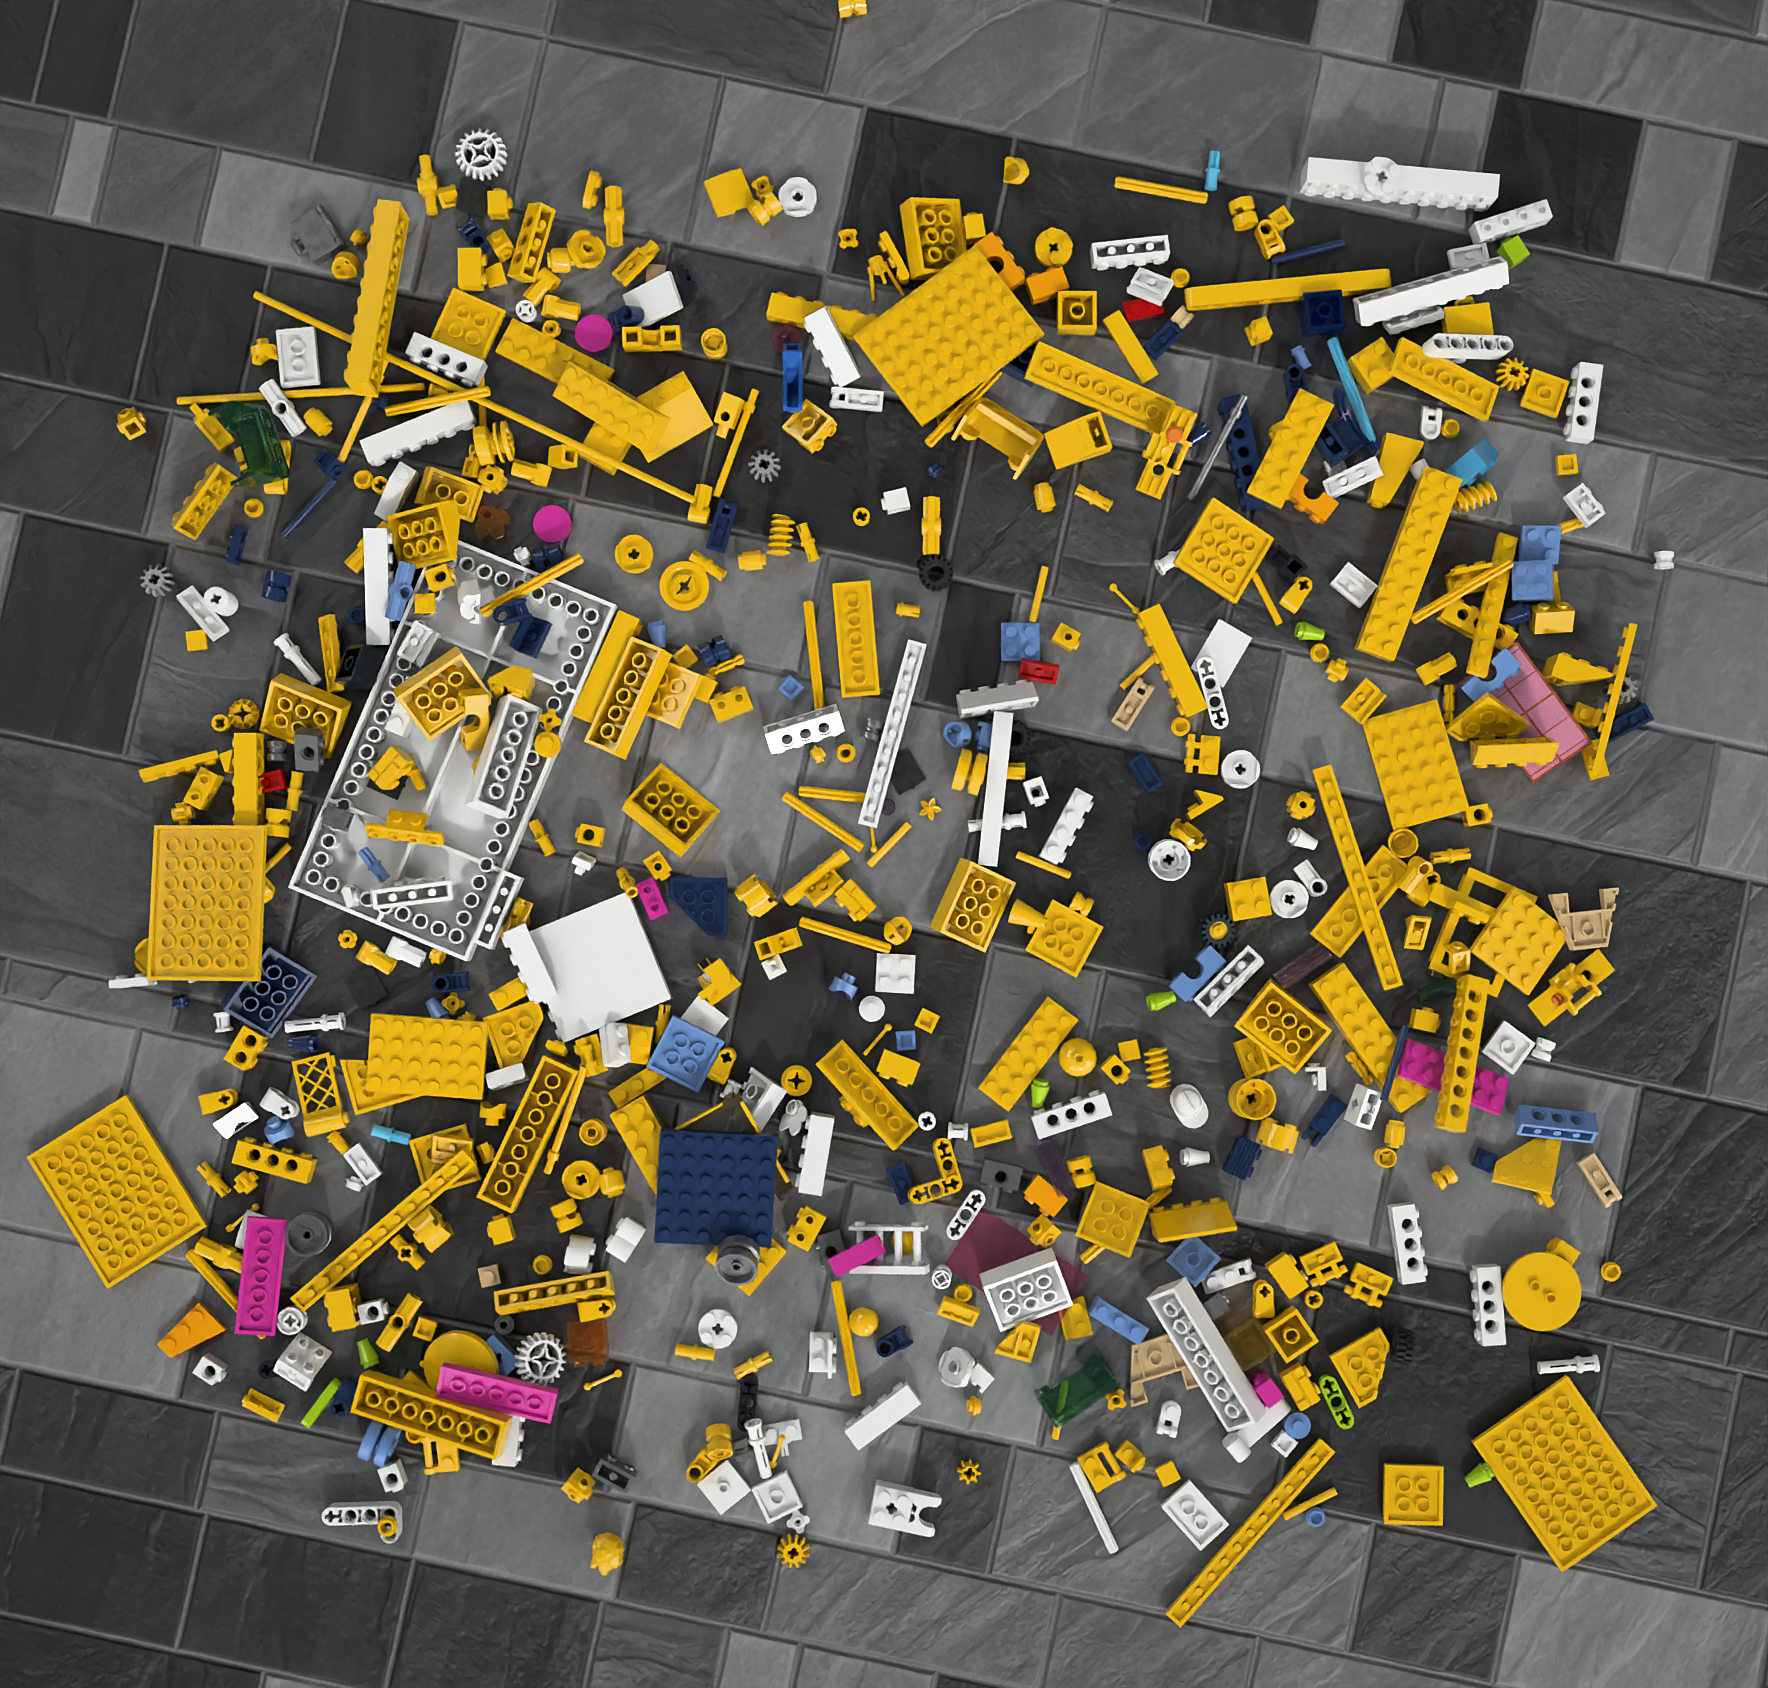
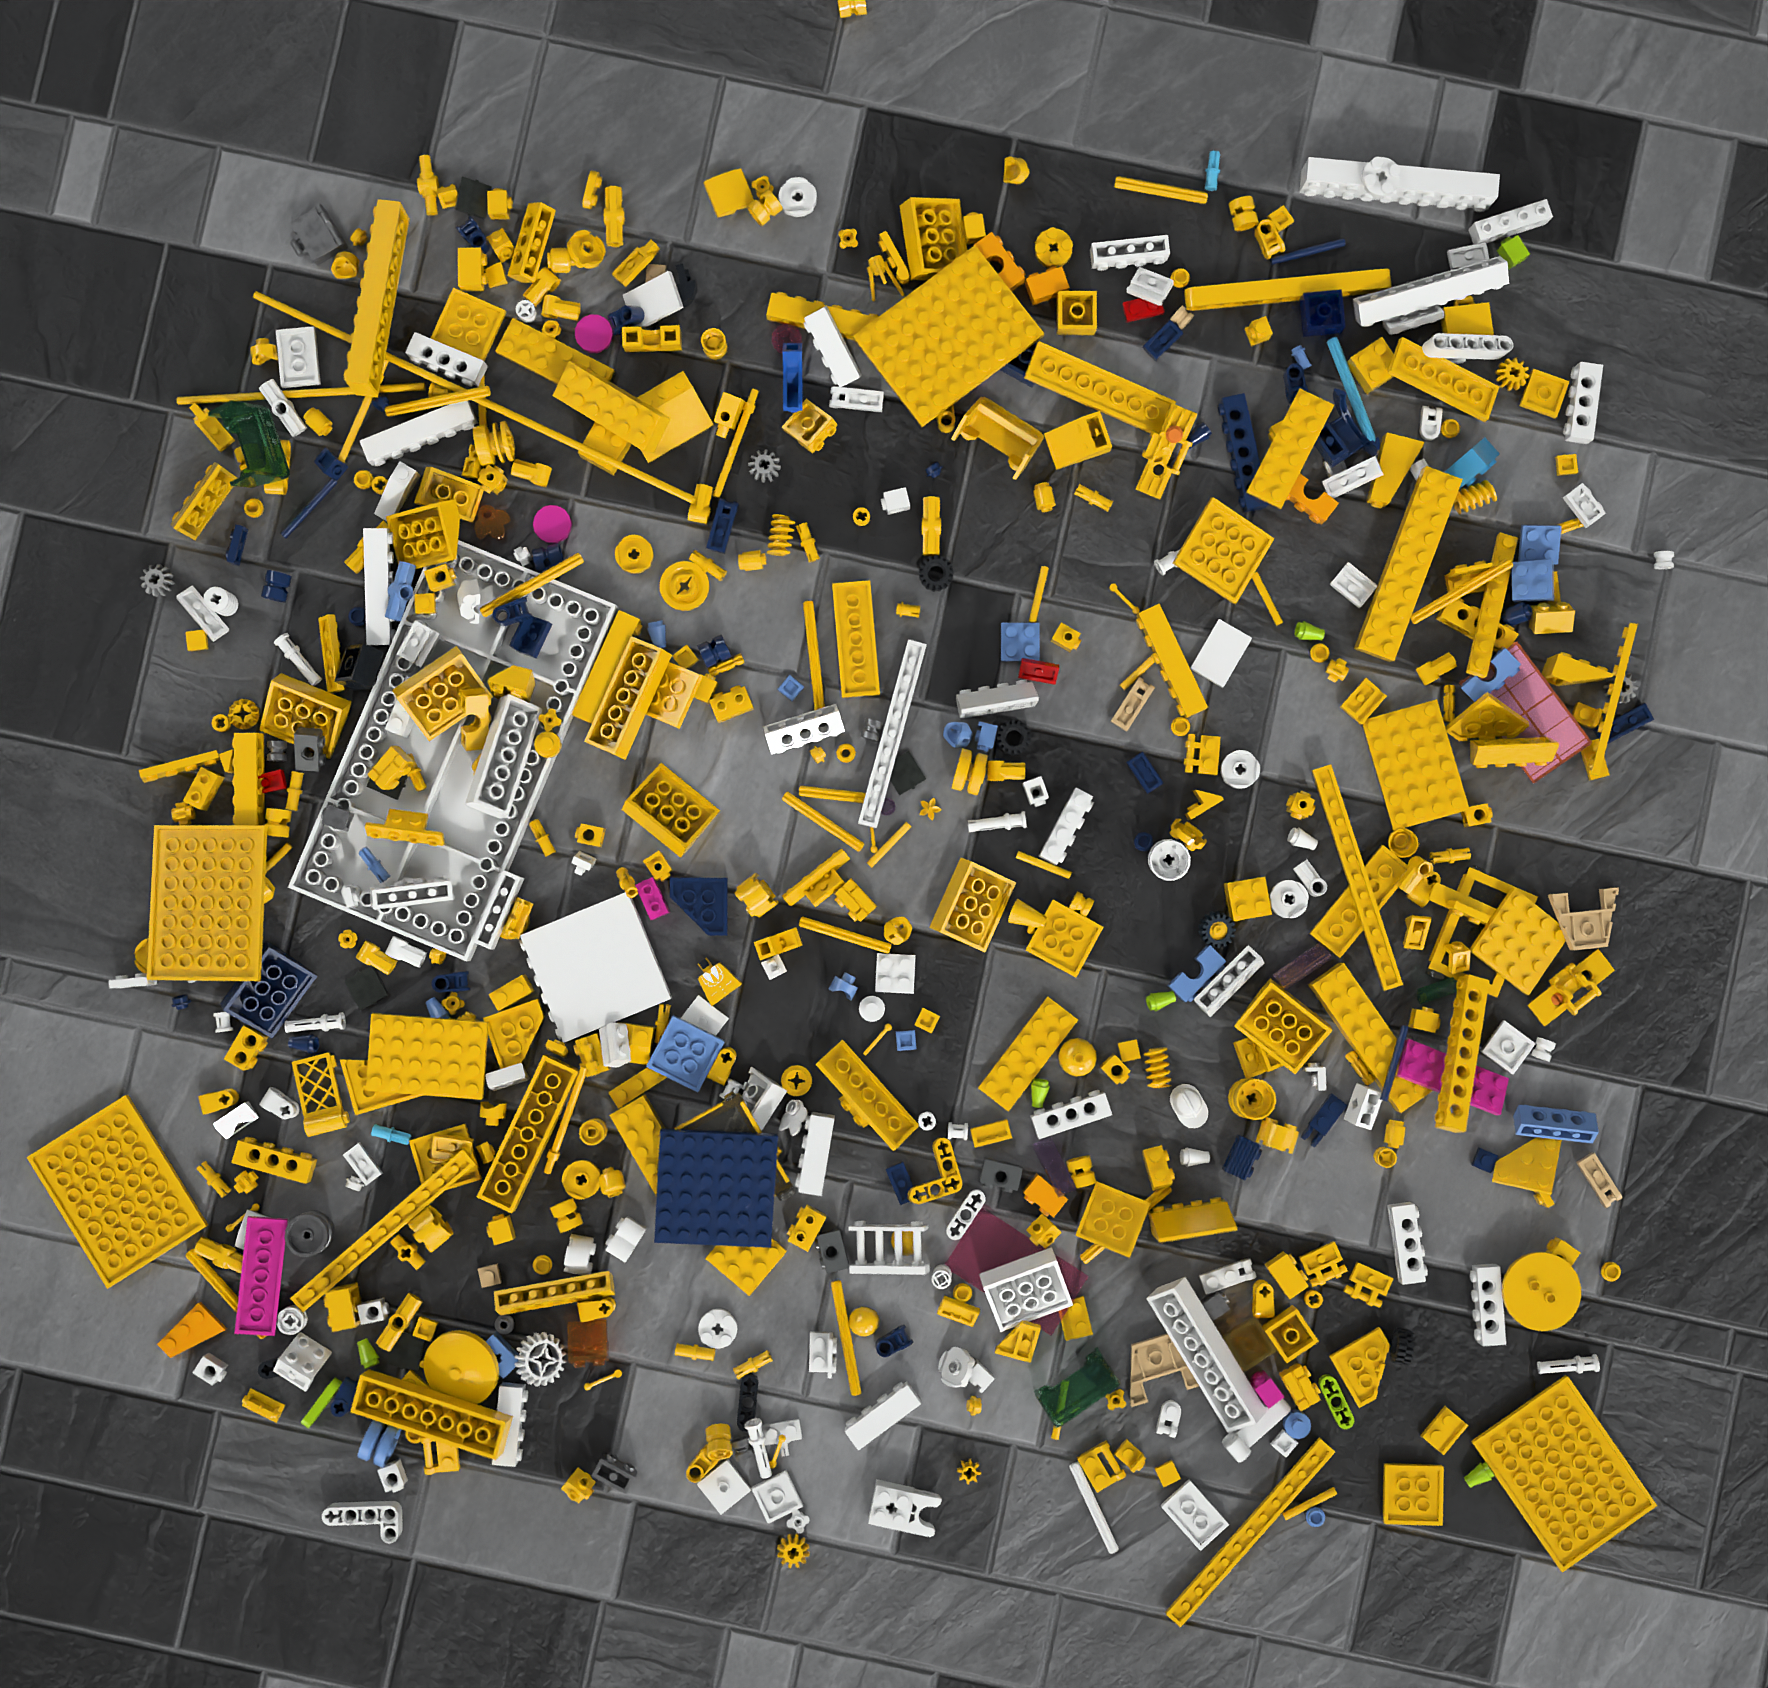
(131, 422): yellow brick -> none
(278, 1129): medium blue piece -> none
(338, 1142): yellow pin -> none
(385, 1531): yellow plate -> none
(487, 141): white gear -> none
(496, 1392): dark pink plate -> none
(529, 962): white brick -> none
(562, 457): yellow brick -> none
(607, 1552): yellow animal -> none
(721, 978): yellow brick -> none
(737, 1260): flat silver wheel -> none
(857, 1255): dark pink beam -> none
(897, 1067): yellow brick -> none
(961, 409): yellow axle -> none
(995, 788): white tile -> none
(1118, 1320): medium blue brick -> none
(1130, 347): yellow tile -> none
(1193, 1260): medium blue plate -> none
(1215, 691): white beam -> none
(1234, 414): flat silver bar -> none
(1287, 566): black brick -> none
(1294, 596): yellow piece -> none
(1444, 1177): yellow wheel -> none
(1444, 1430): none -> yellow plate

